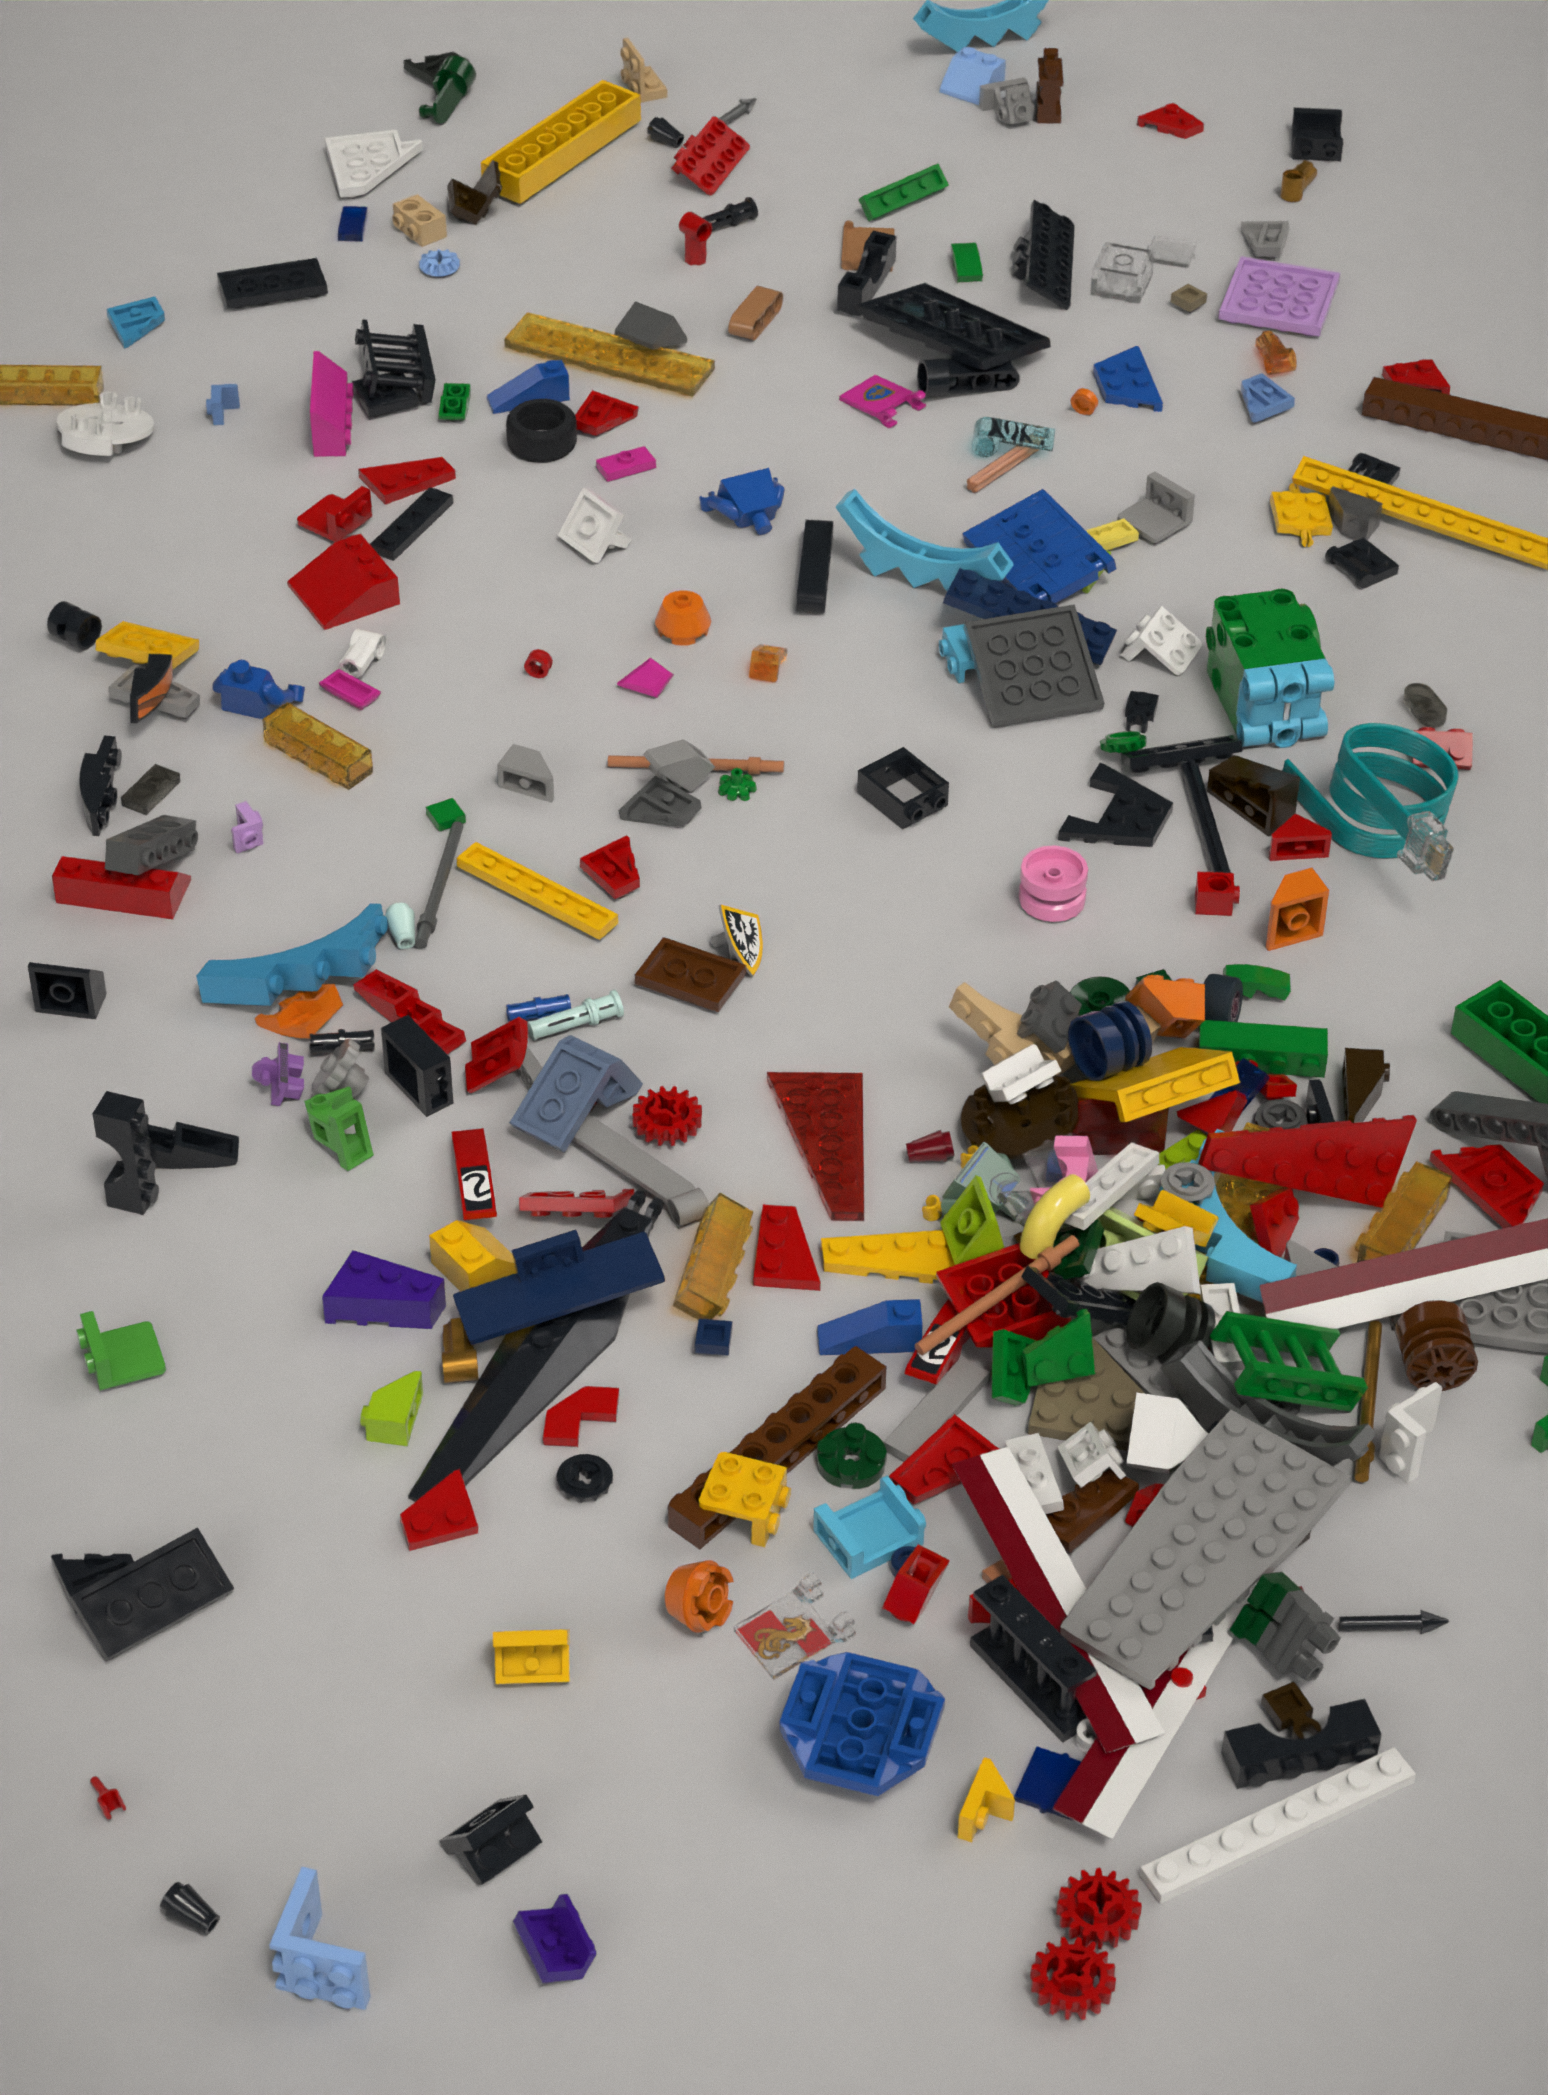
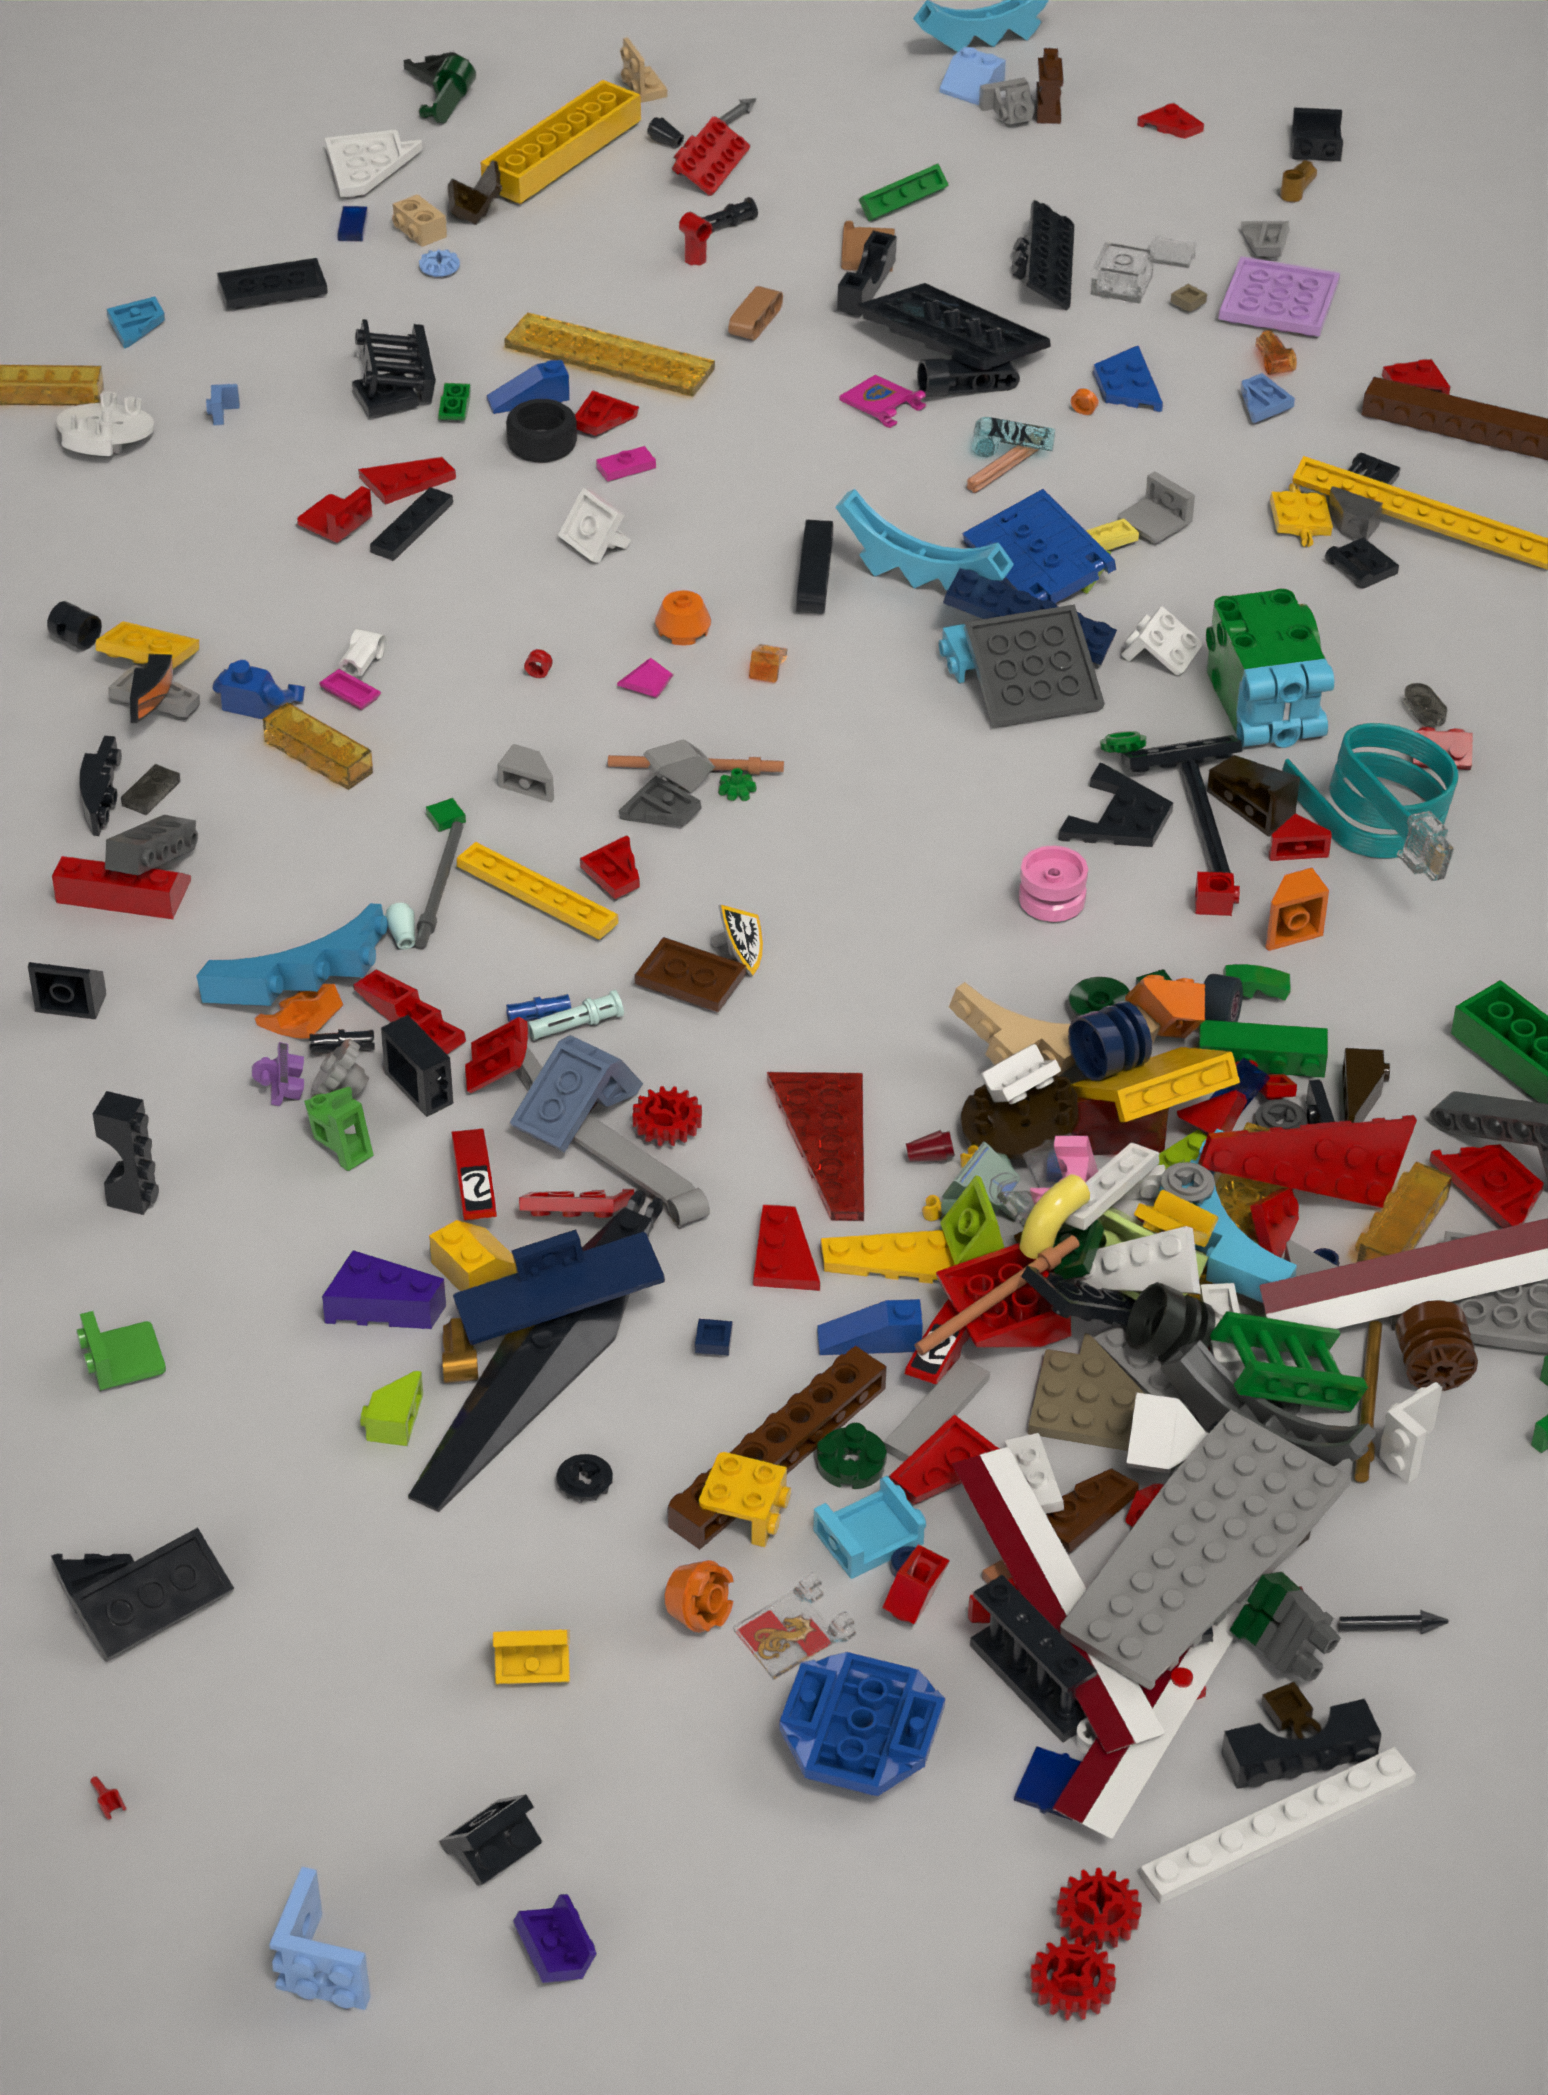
(189, 1908): black cone -> none
(192, 1147): black slope -> none
(249, 829): lavender bracket -> none
(330, 407): dark pink slope -> none
(346, 583): red slope -> none
(440, 1515): red wing -> none
(588, 1404): red tile -> none
(650, 327): dark grey slope -> none
(714, 1258): clear yellow brick -> none
(747, 499): blue torso -> none
(903, 764): black window -> none
(966, 262): green slope -> none
(986, 1797): yellow slope -> none
(1008, 1367): green wing -> none
(1050, 1015): dark grey bracket -> none
(1061, 1353): green wing -> none
(1090, 1453): white bracket -> none
(1140, 709): black plate -> none

